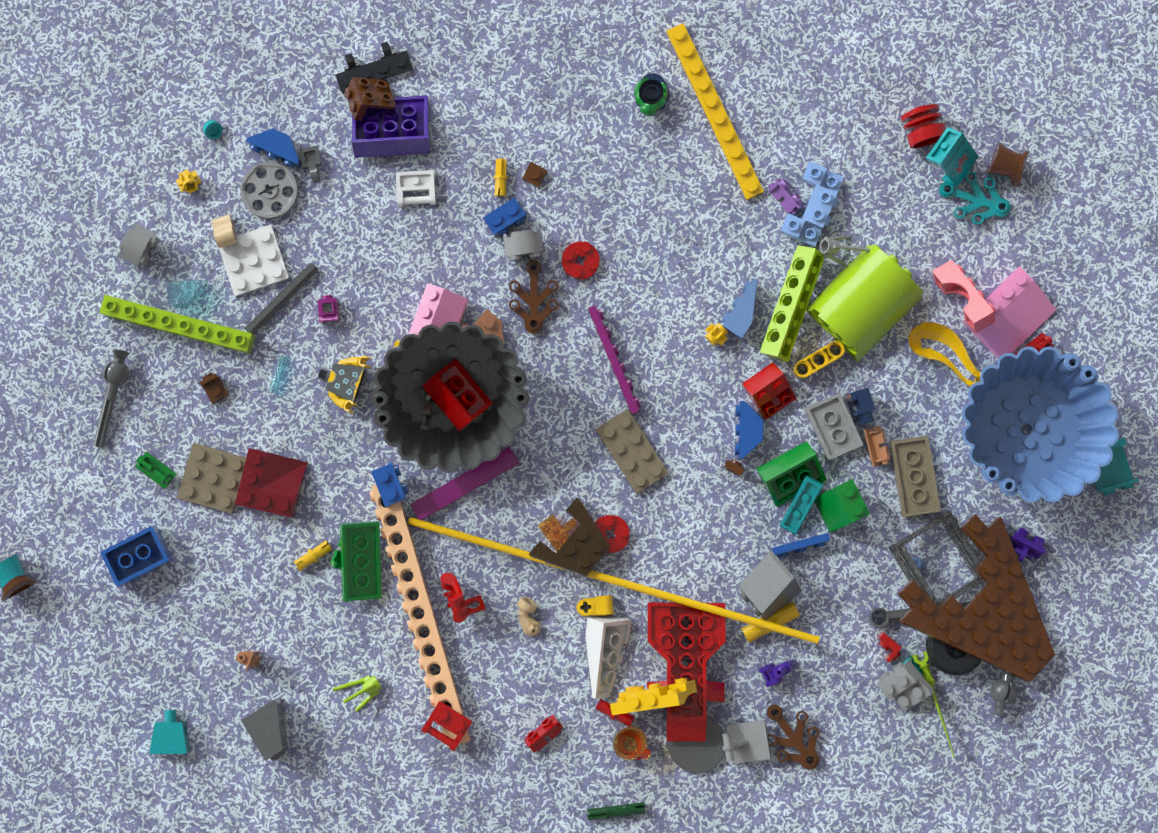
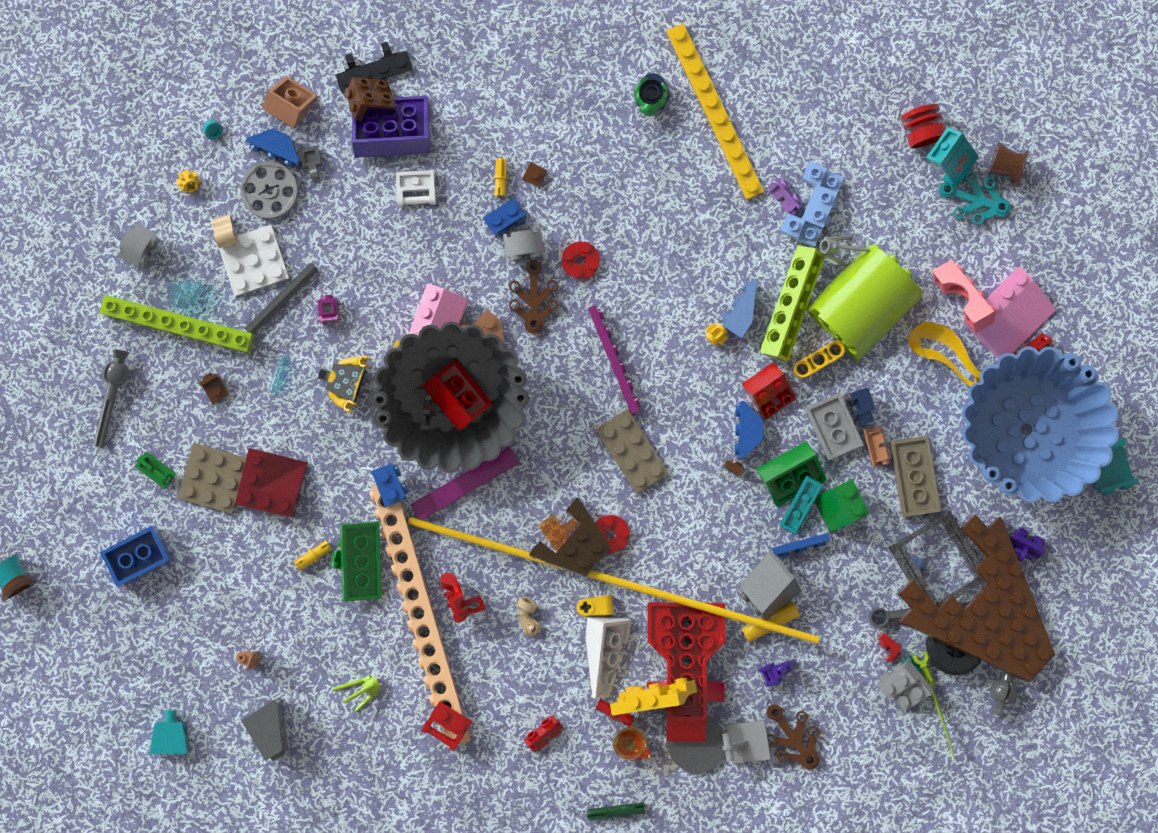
(289, 101): none -> nougat slope

